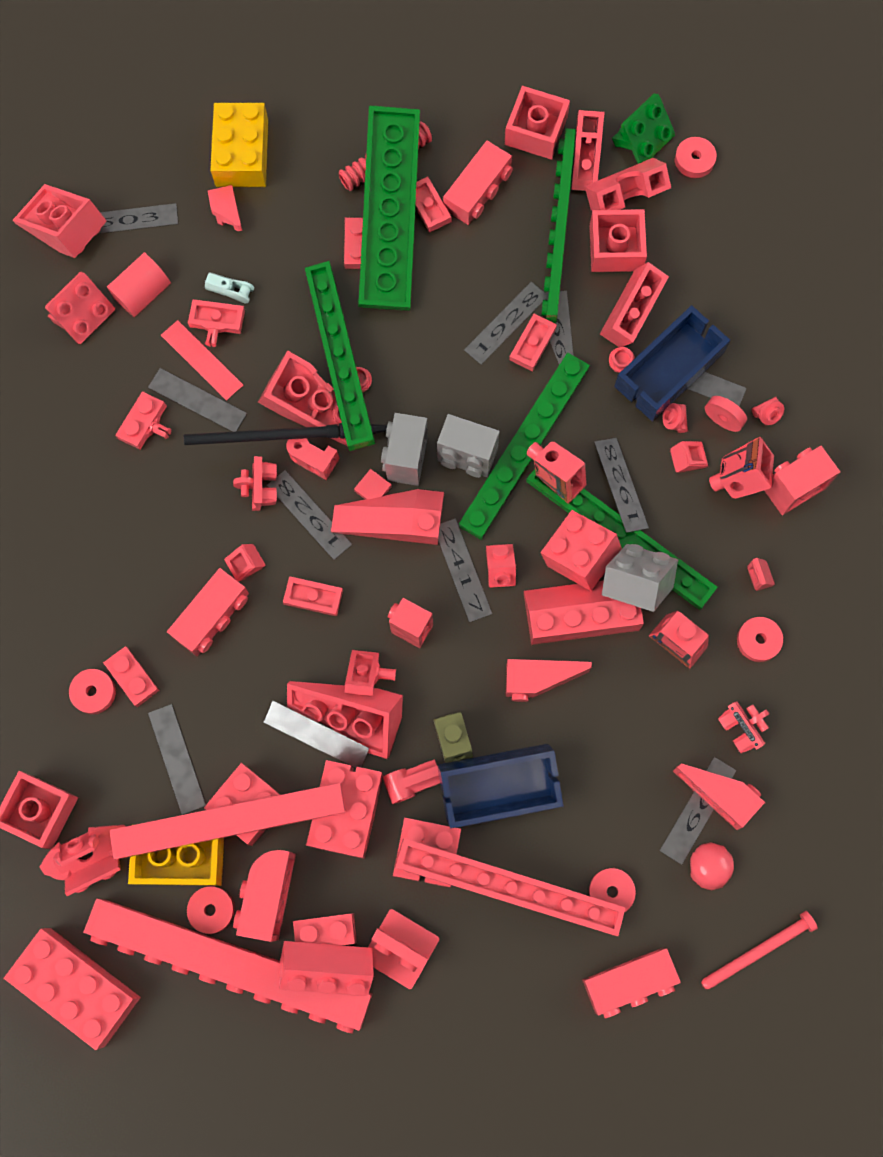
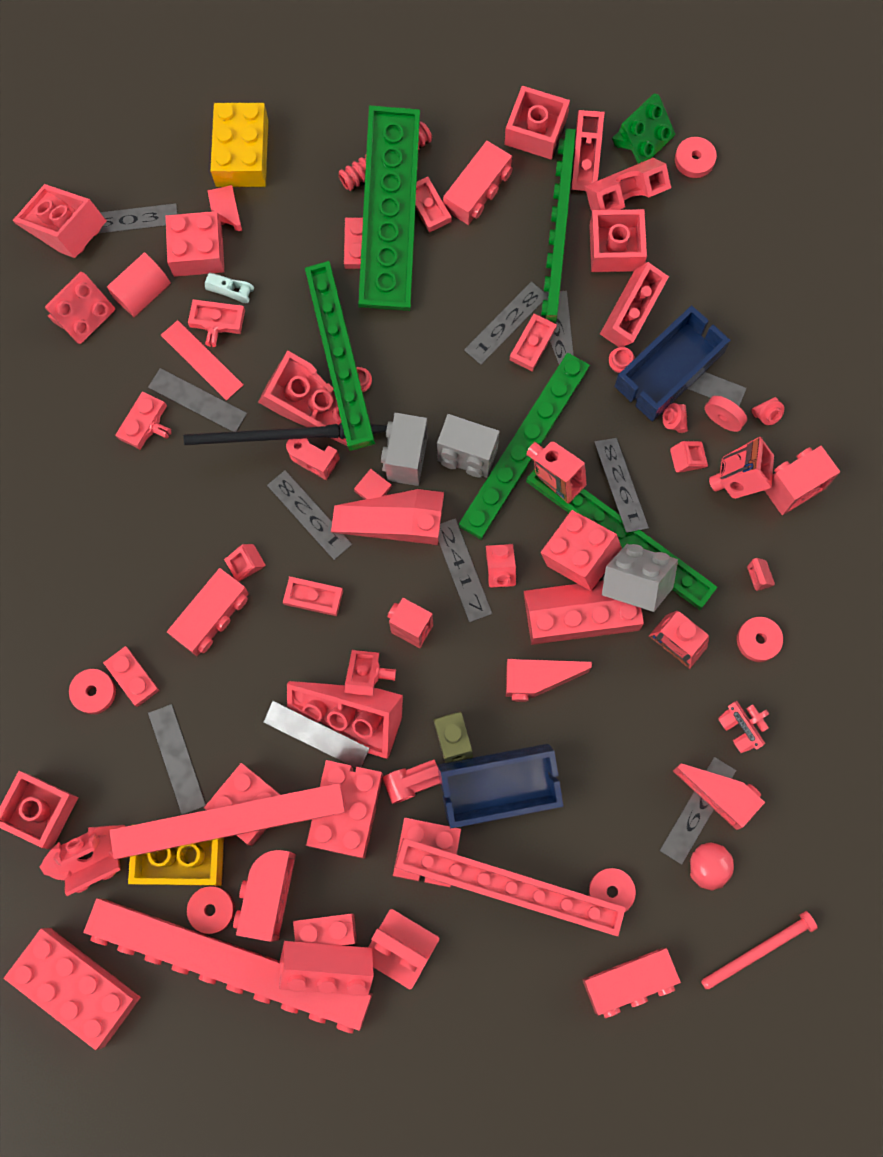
(194, 243): none -> coral brick
(260, 472): coral hips -> none

